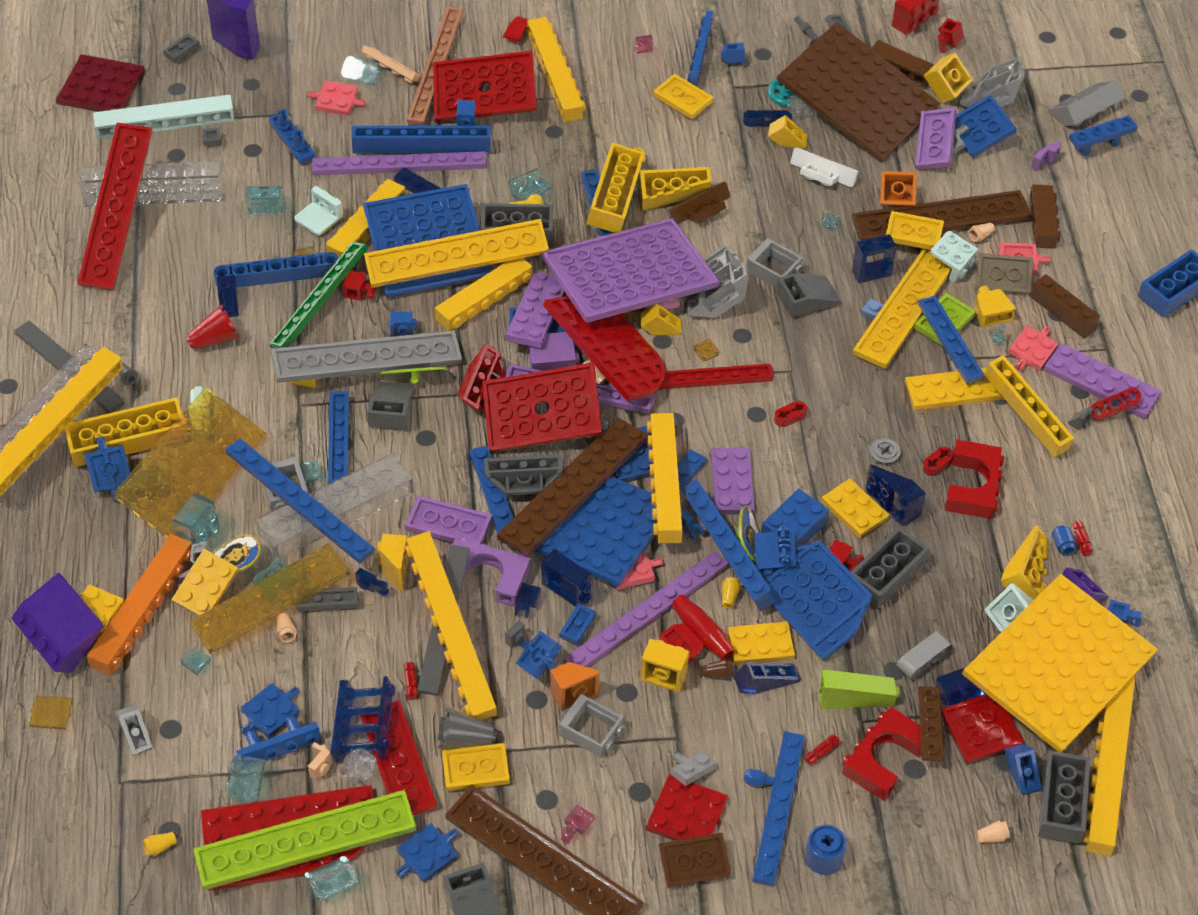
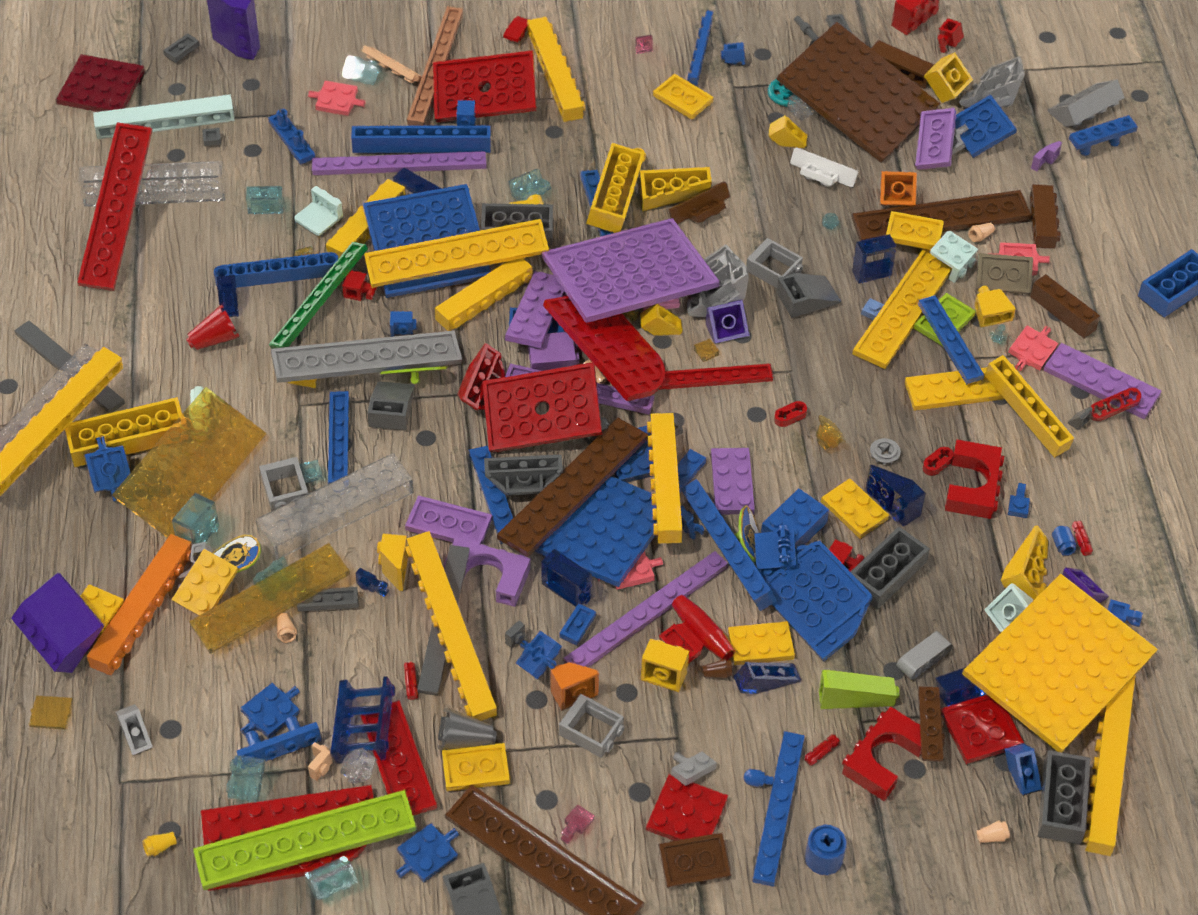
(128, 375): dark grey cone -> none
(196, 660): clear light blue plate -> none
(300, 501): blue plate -> none
(526, 598): clear blue plate -> none
(727, 321): none -> dark purple slope
(730, 591): yellow cone -> none
(755, 114): clear blue beam -> none
(828, 433): none -> clear yellow piece
(1019, 504): none -> blue plate

